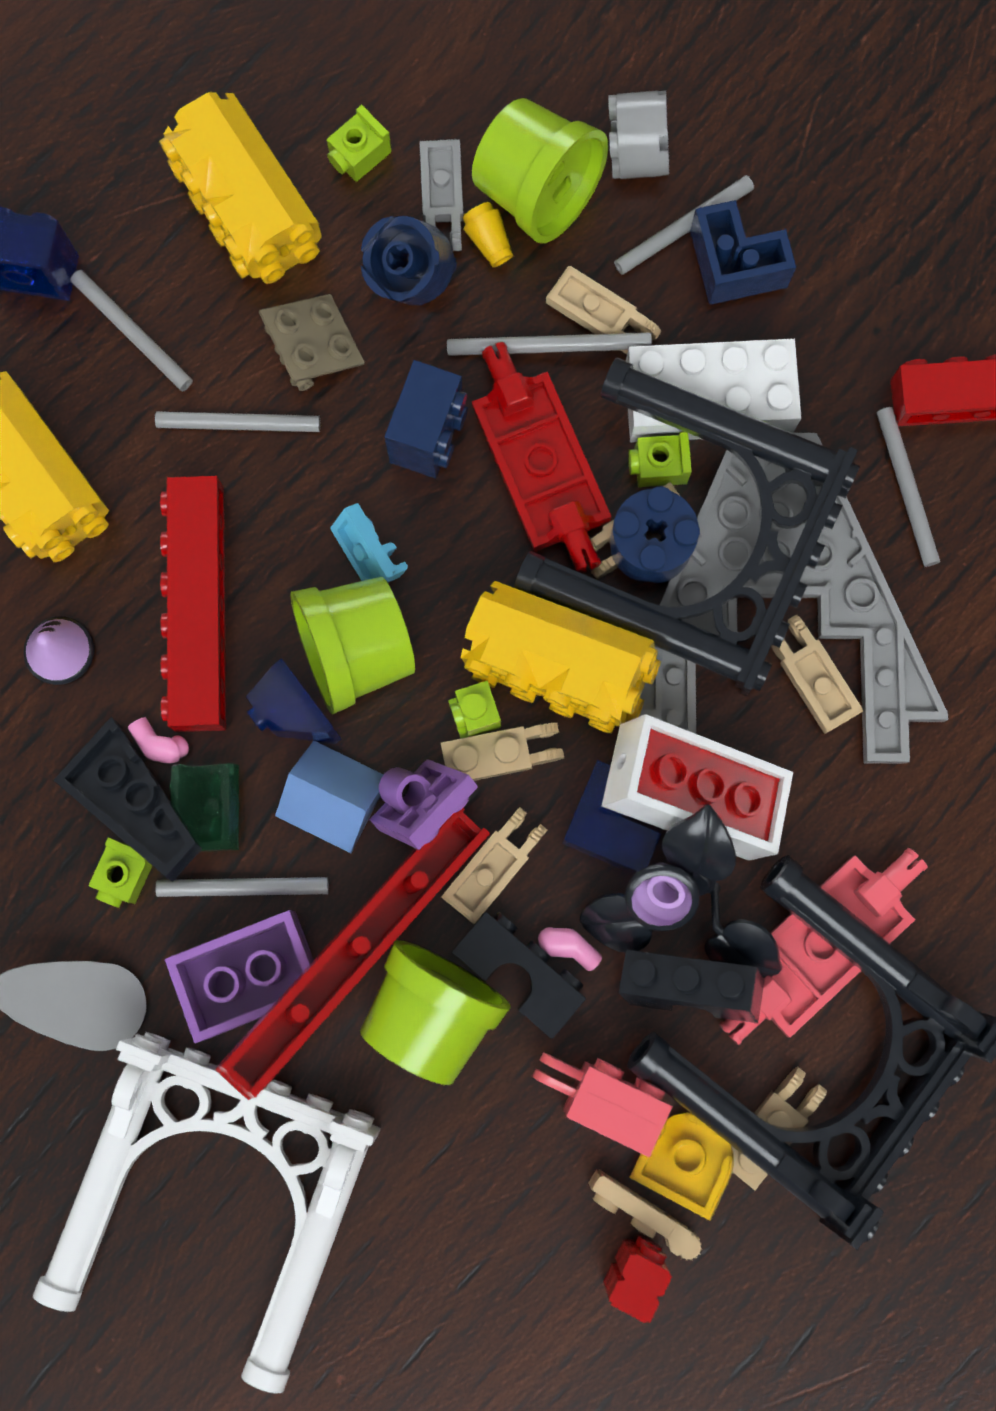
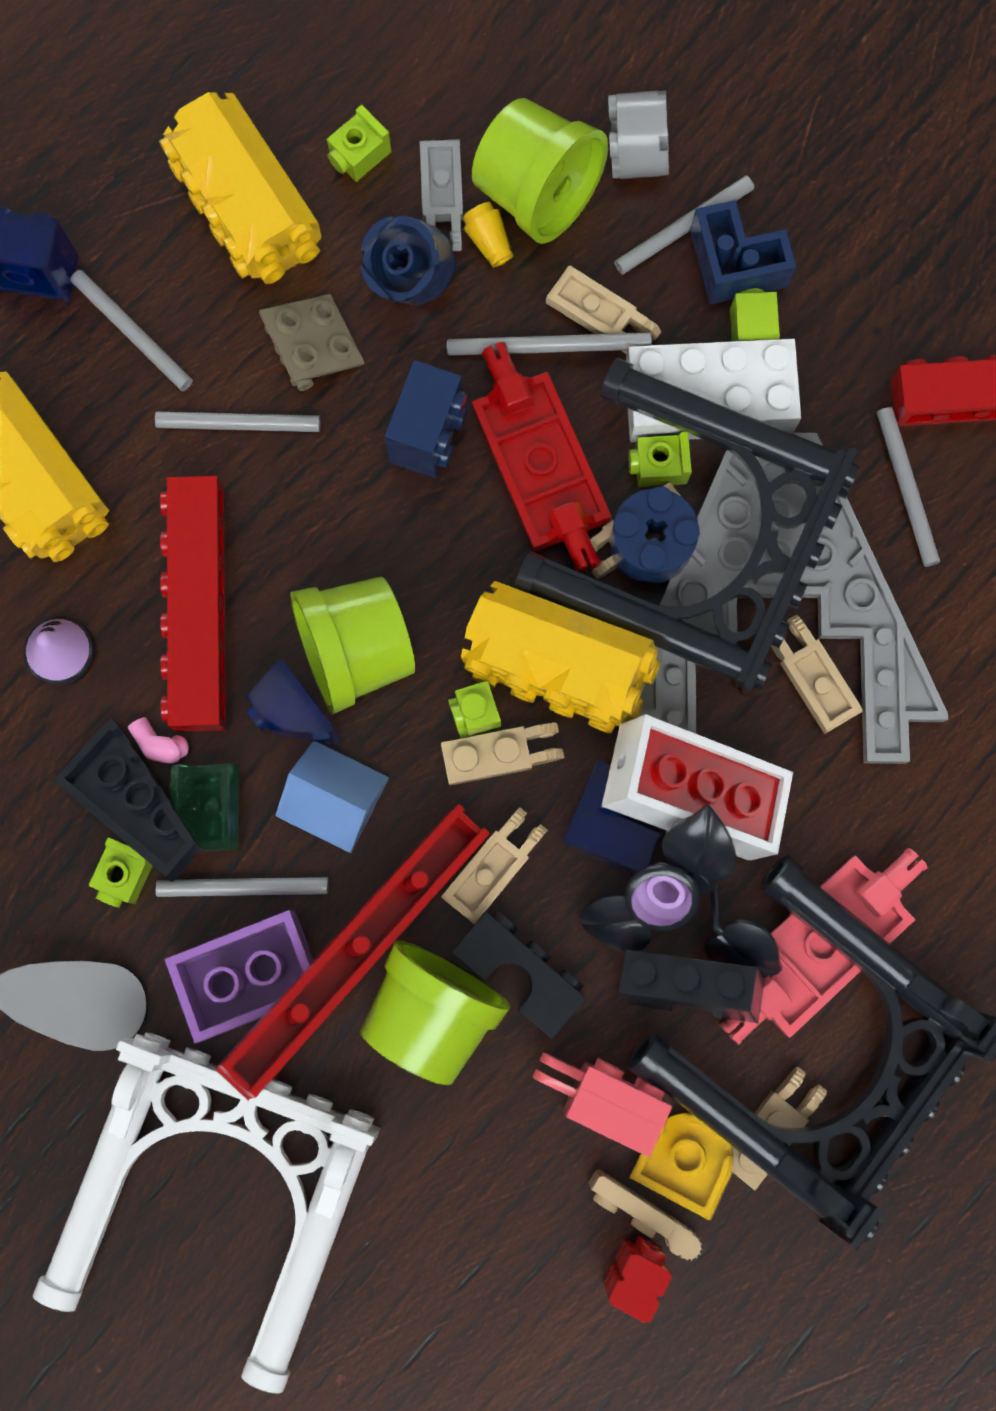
(362, 547): medium azure plate -> none
(431, 799): medium lavender plate -> none
(569, 944): bright pink arm -> none
(754, 316): none -> lime brick

